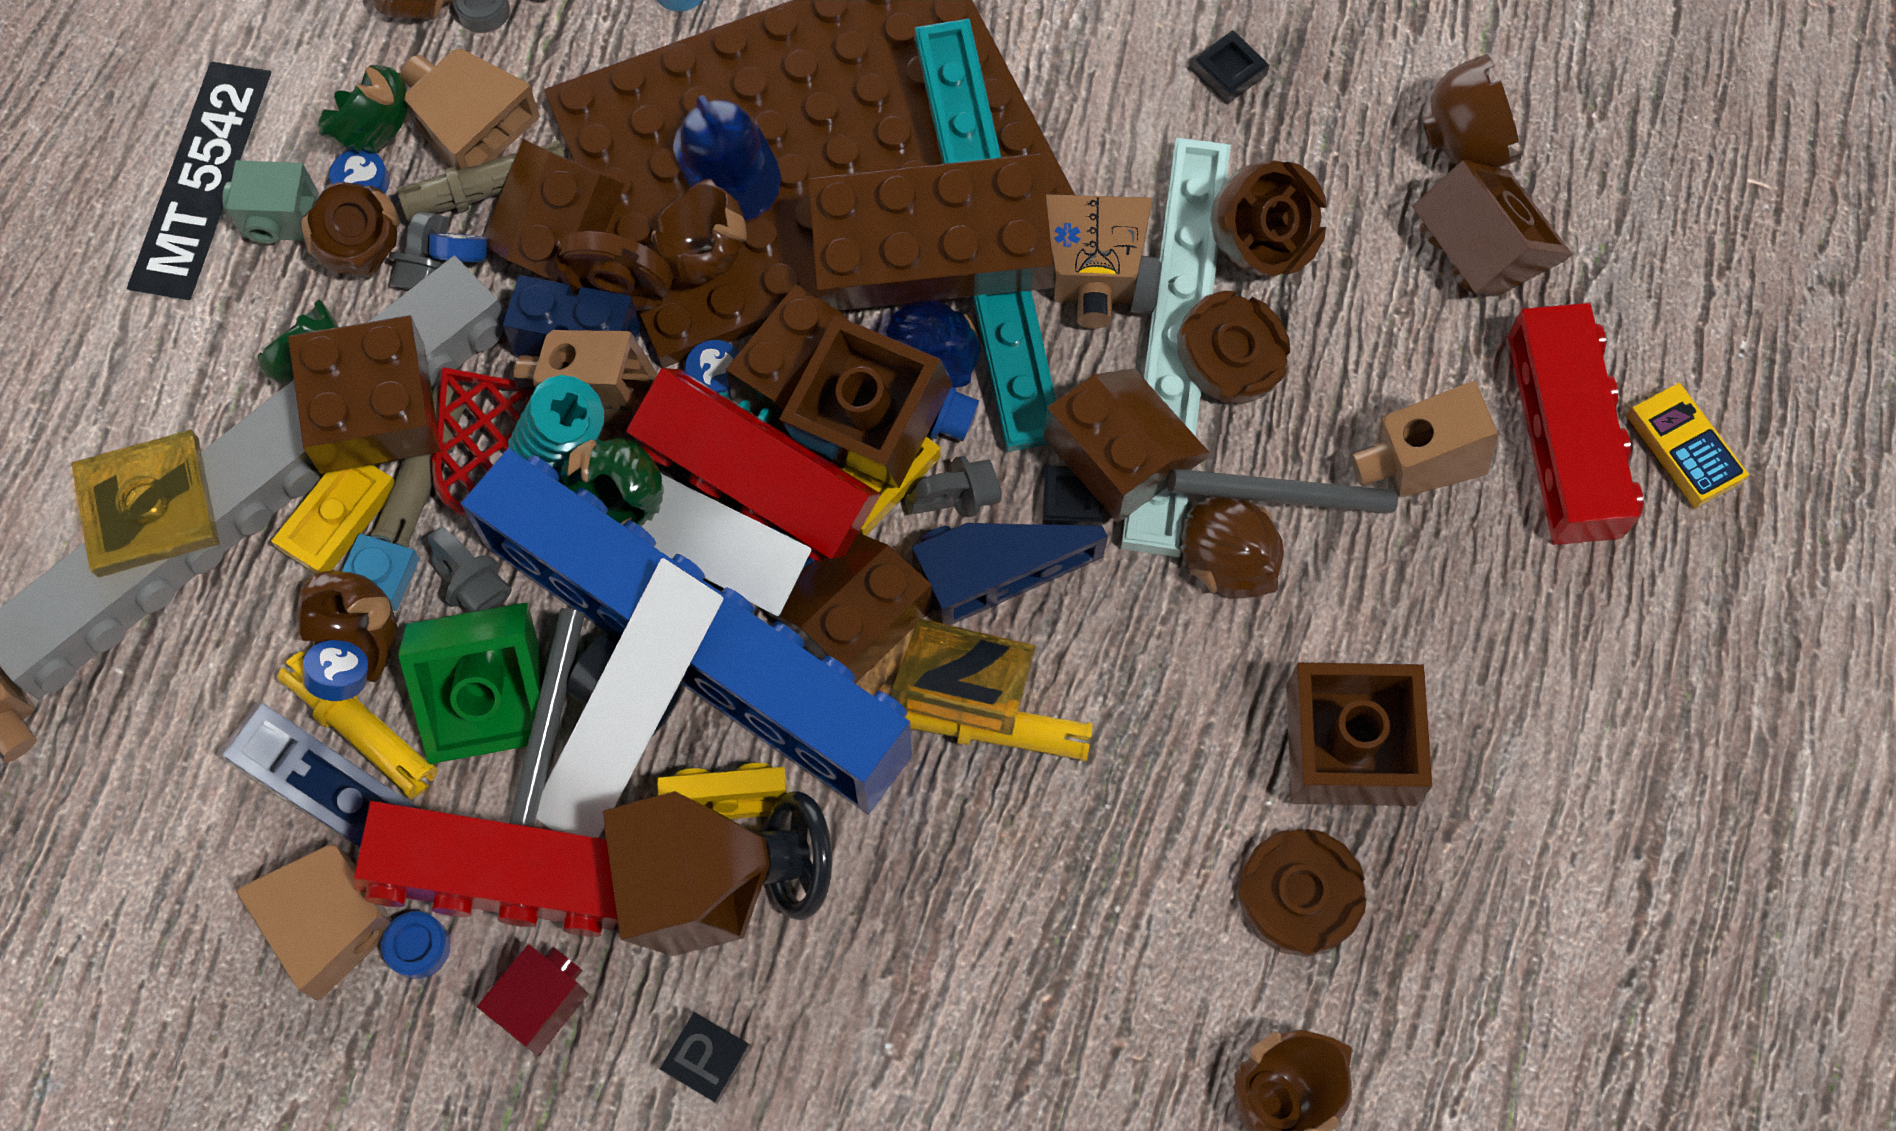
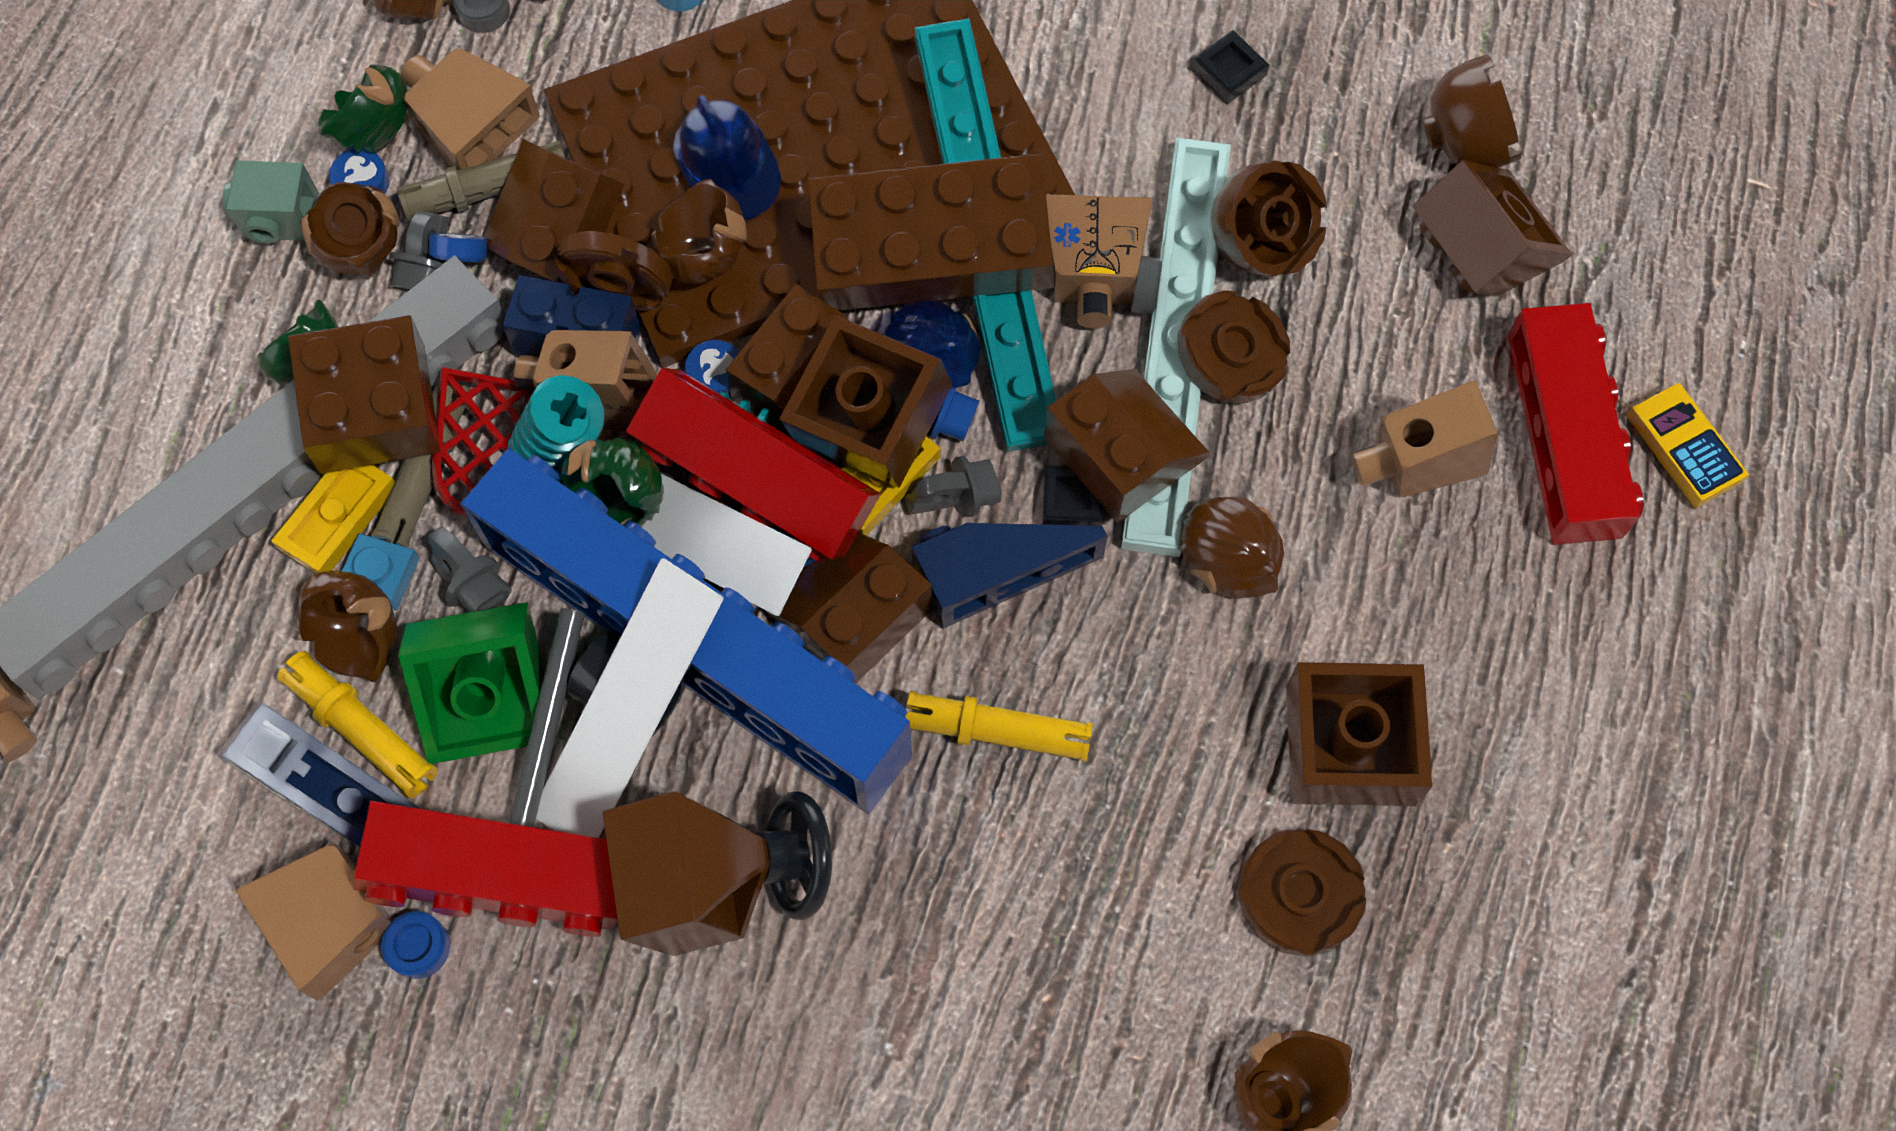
(144, 503): clear yellow tile -> none
(194, 187): black sticker -> none
(335, 670): blue tile -> none
(535, 997): dark red brick -> none
(705, 1058): black tile -> none
(734, 794): yellow plate -> none
(964, 676): clear yellow tile -> none
(1281, 491): dark grey bar -> none

